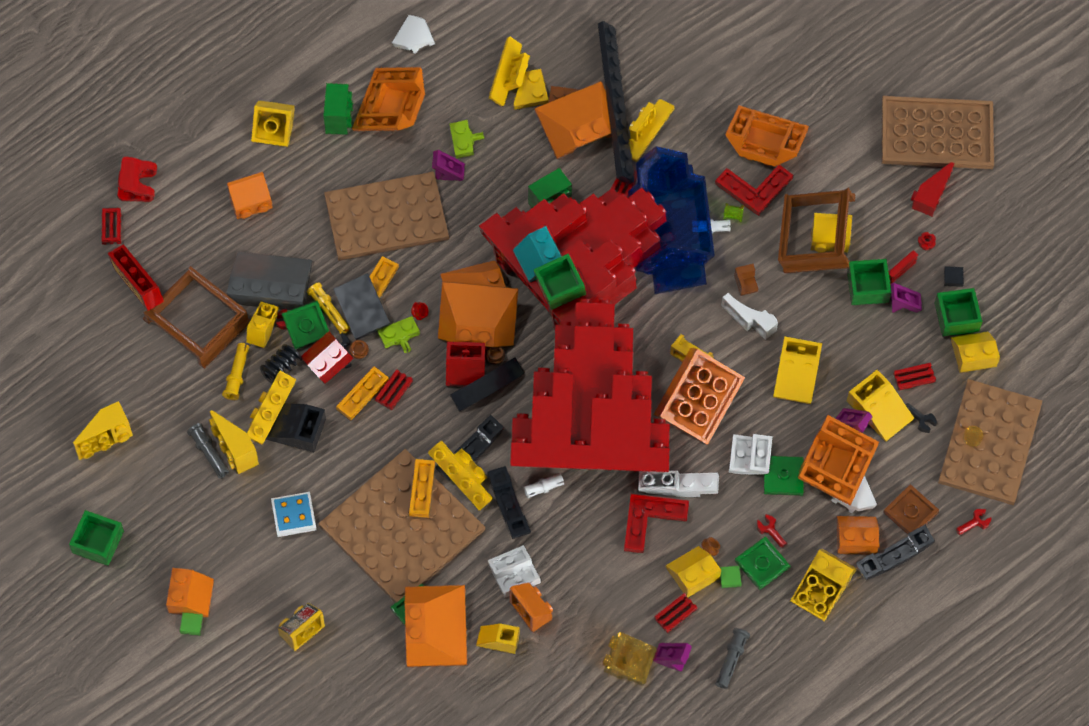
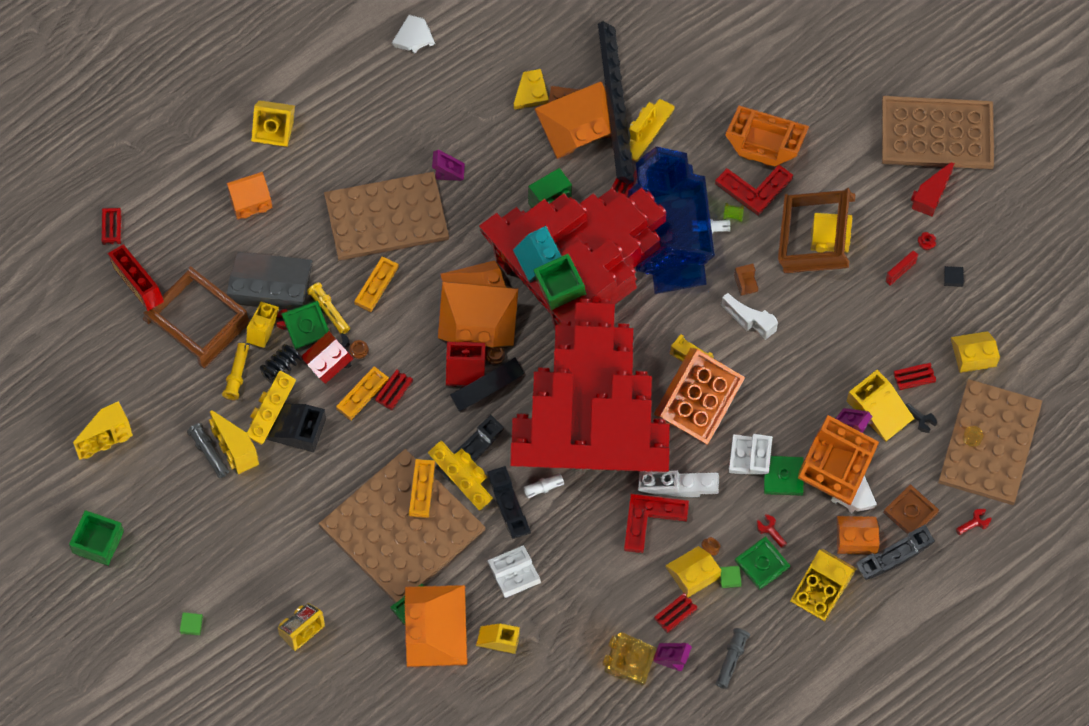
(128, 180): red piece -> none
(189, 592): orange slope -> none
(293, 514): dark azure slope -> none
(338, 109): green piece -> none
(361, 306): black tile -> none
(391, 100): orange slope -> none
(399, 333): lime plate -> none
(419, 310): red plate -> none
(463, 138): lime plate -> none
(509, 71): yellow bracket -> none
(530, 606): orange slope -> none
(797, 370): yellow slope -> none
(869, 282): green piece -> none
(905, 298): magenta slope -> none
(958, 312): green piece -> none

